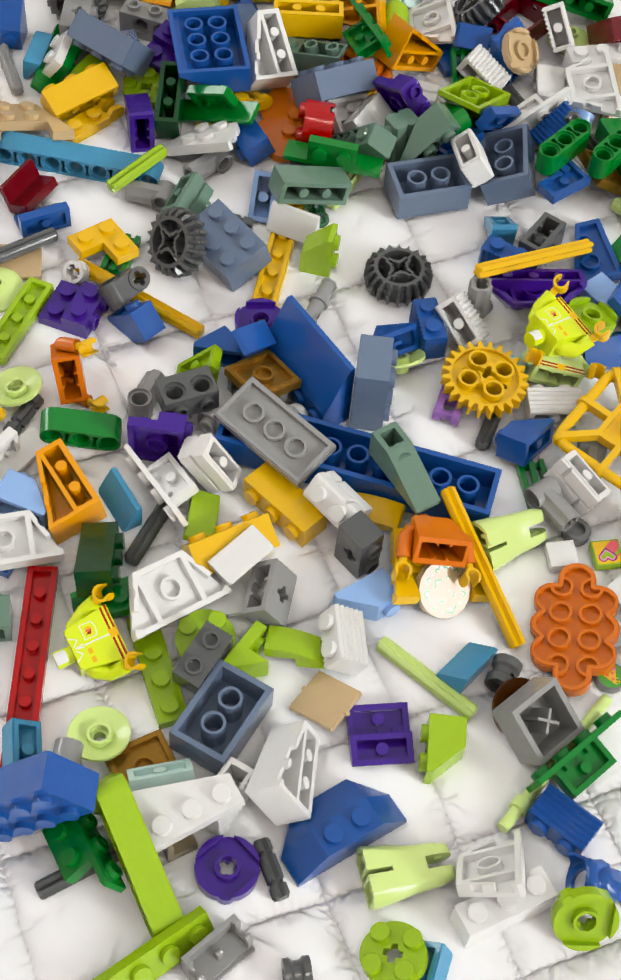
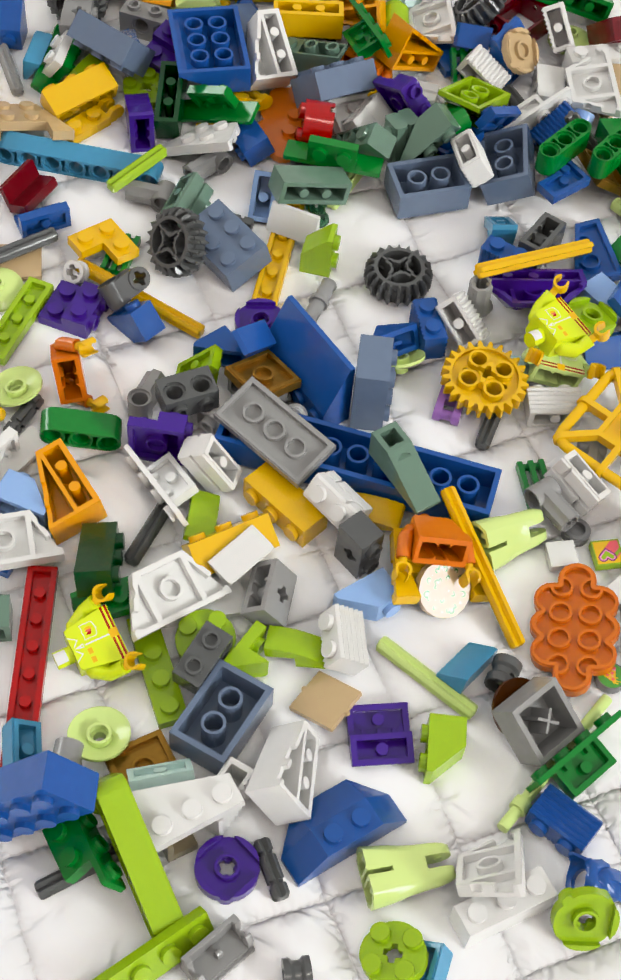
(120, 501): dark azure slope -> none
(524, 440): blue slope -> none

